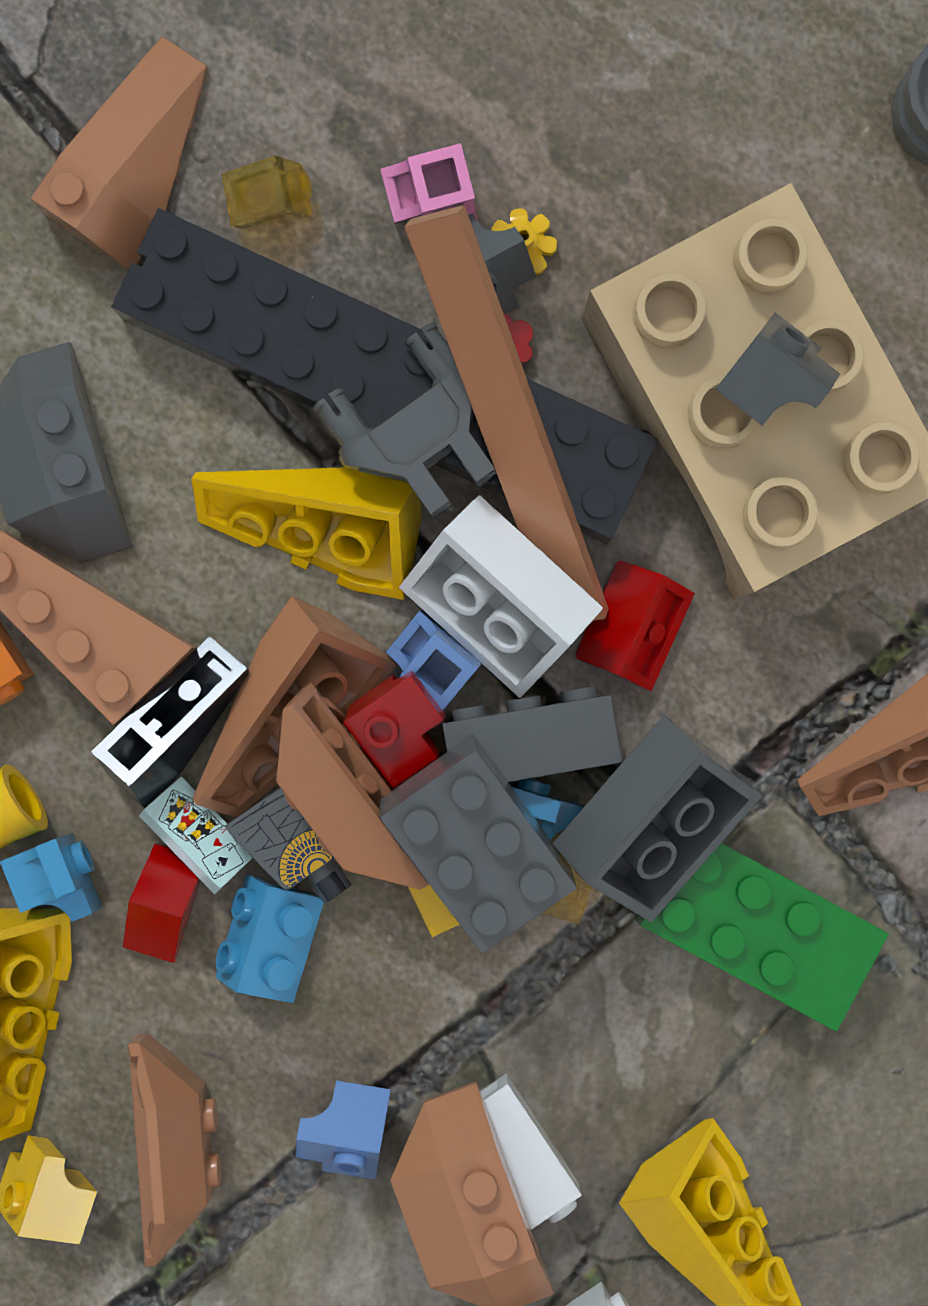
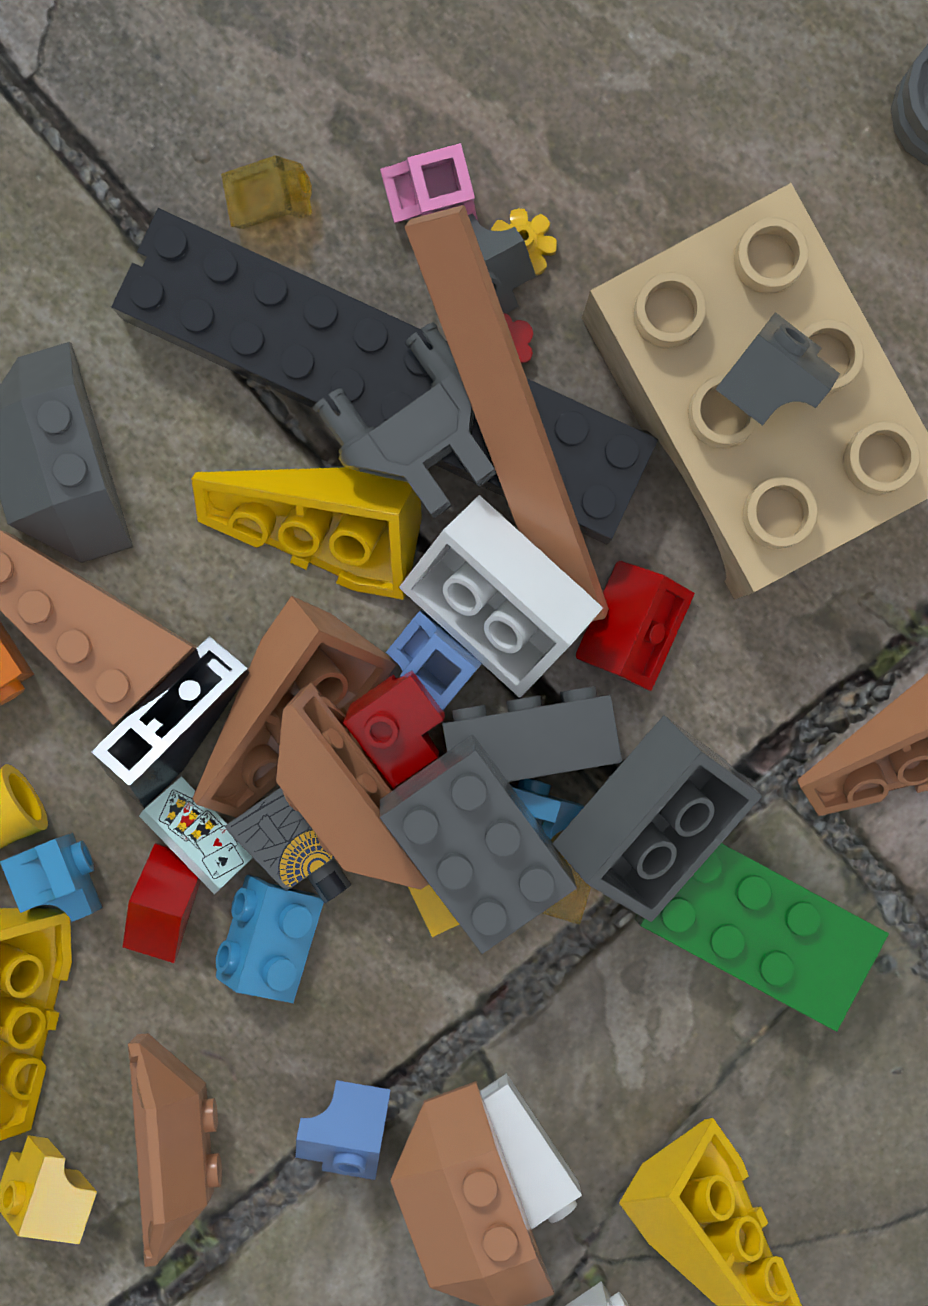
(126, 156): nougat wedge -> none

